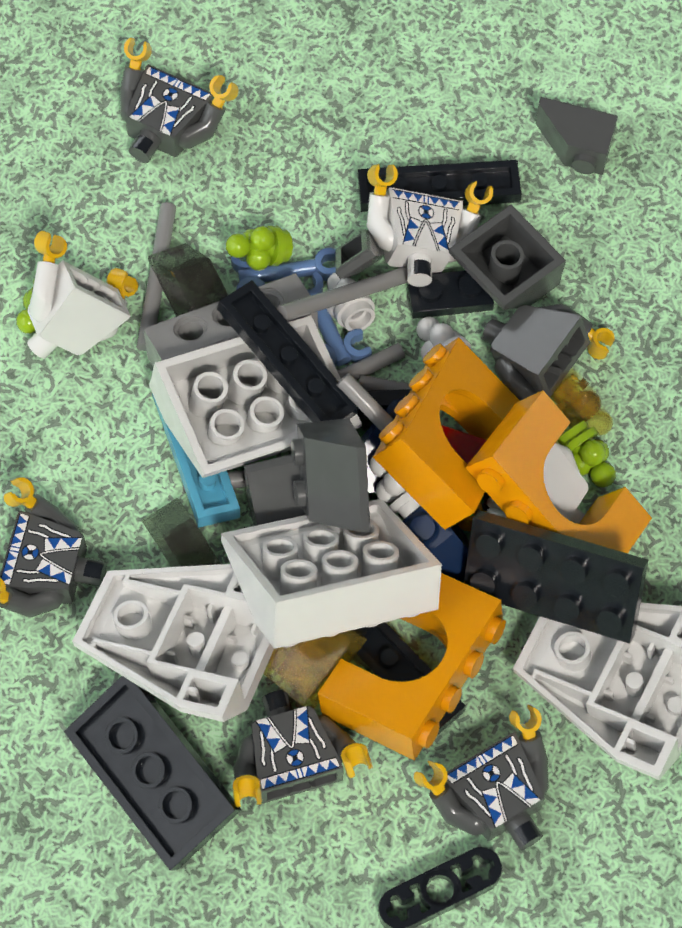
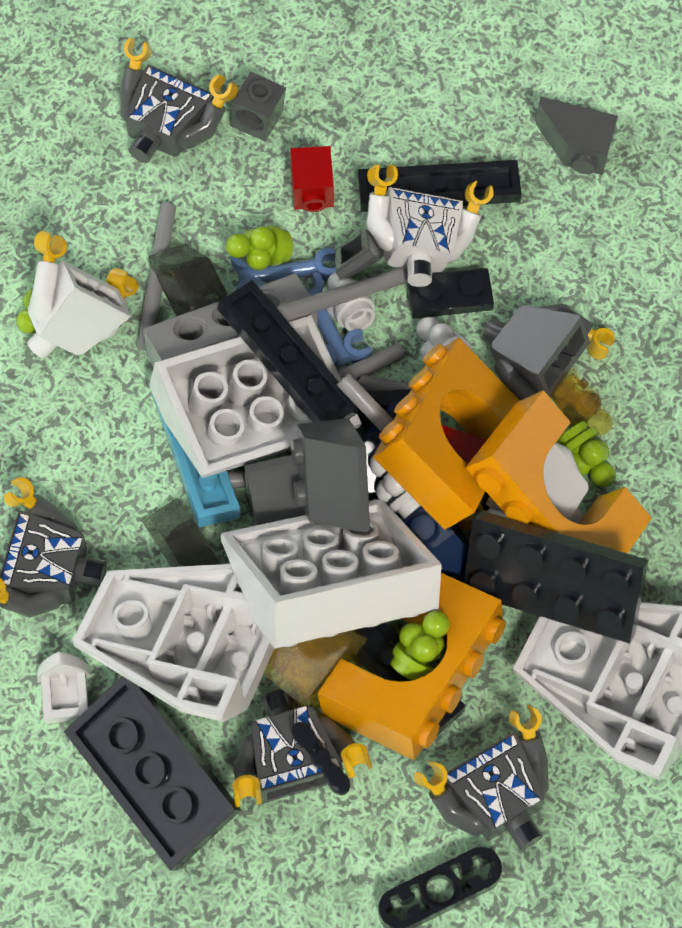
(63, 687): none -> white tile
(258, 106): none -> dark grey brick
(312, 178): none -> red brick
(321, 759): none -> black piece
(420, 646): none -> lime piece
(510, 260): dark grey slope -> none

